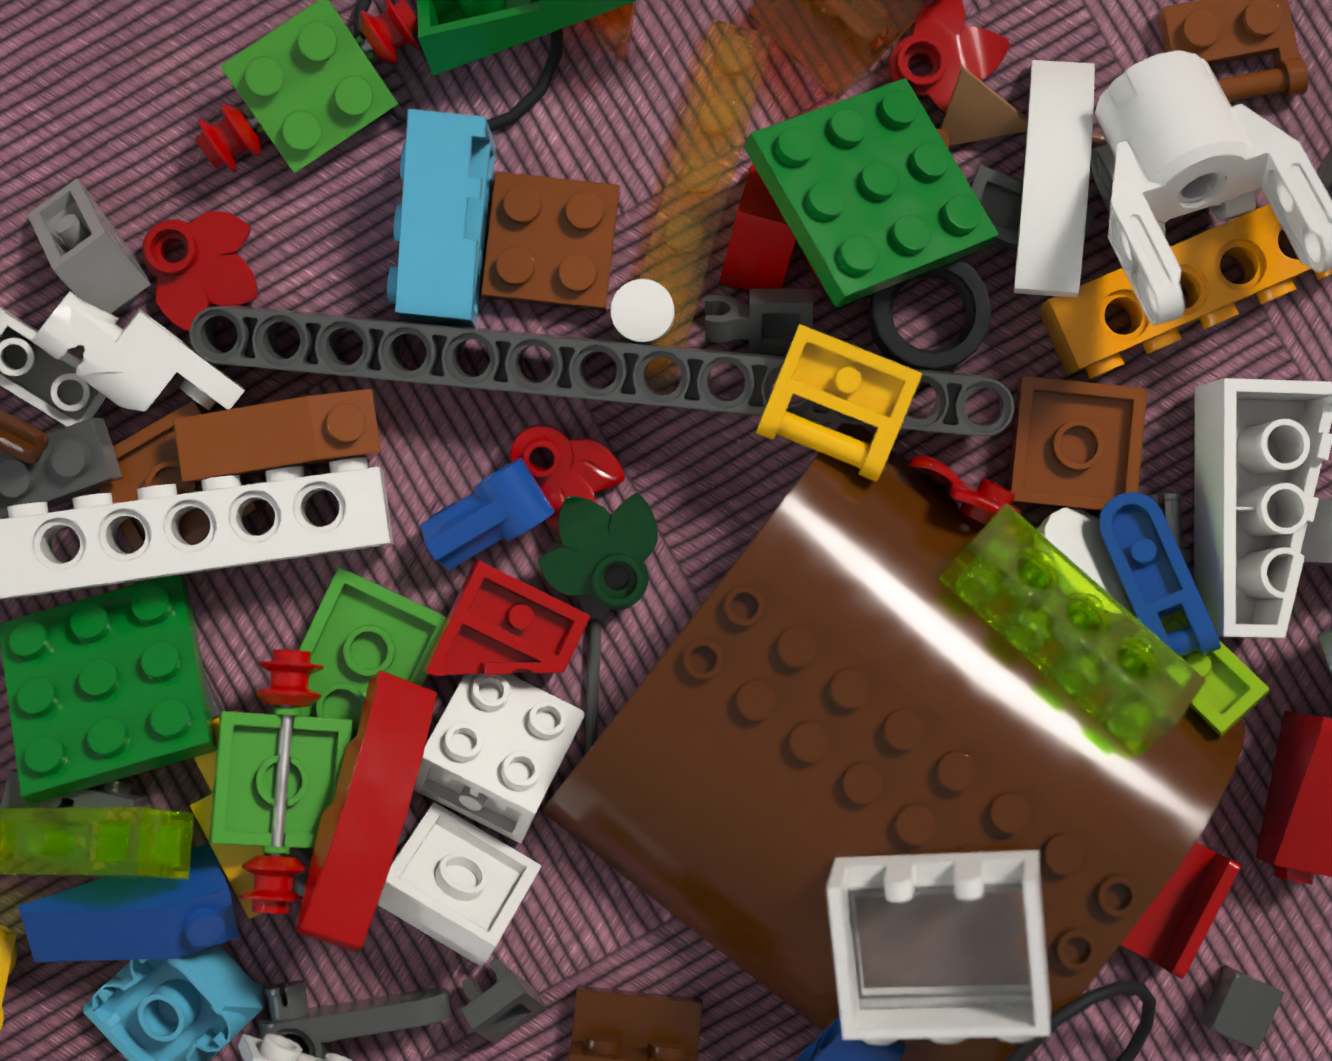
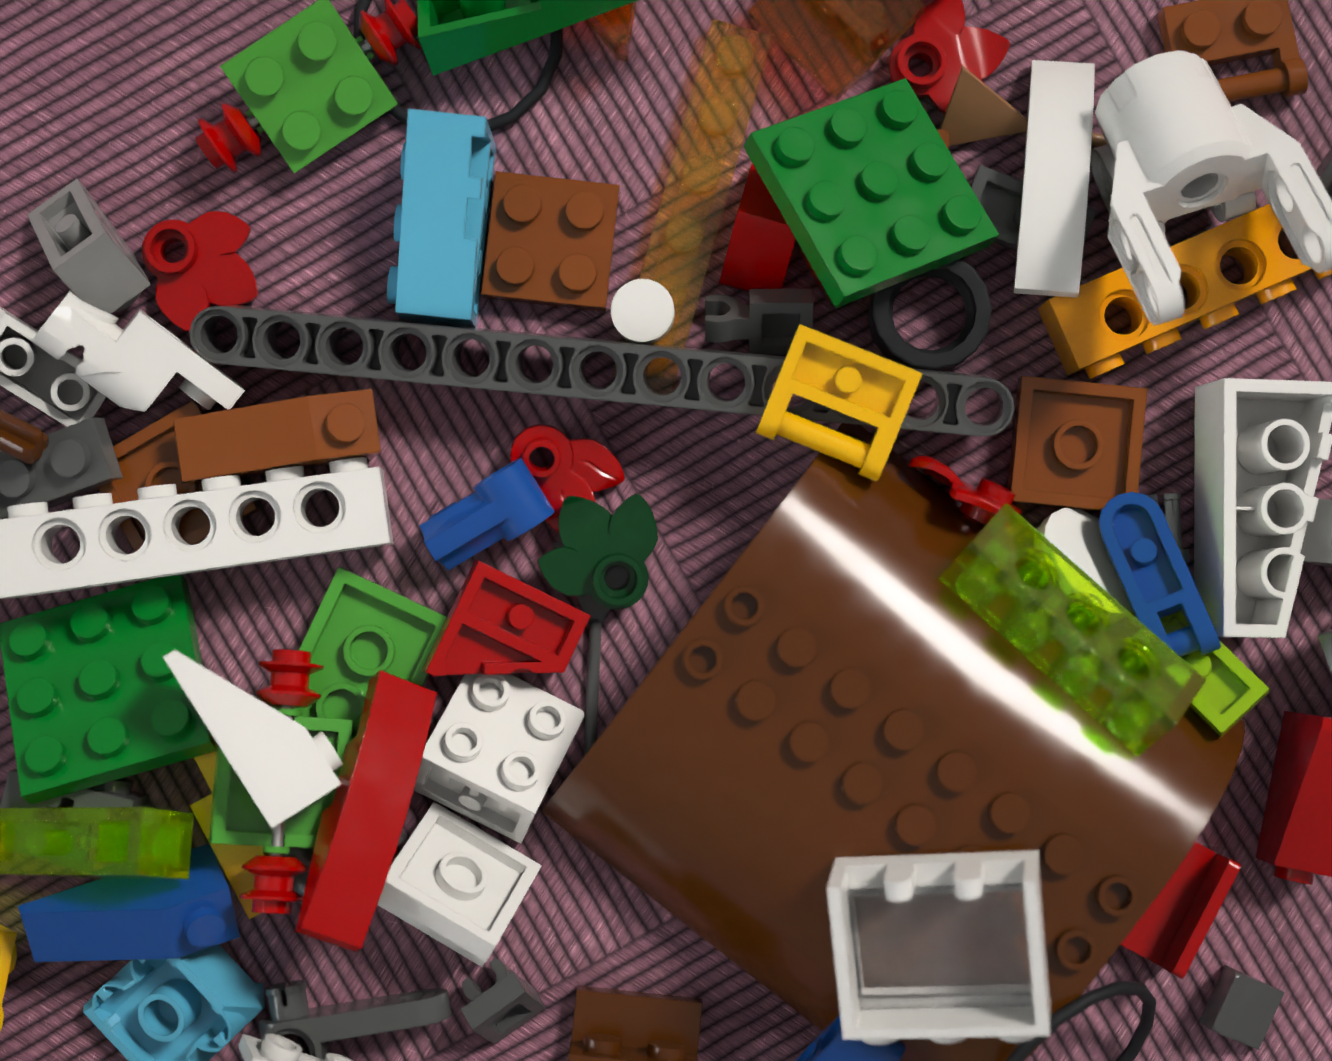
(267, 750): none -> white slope

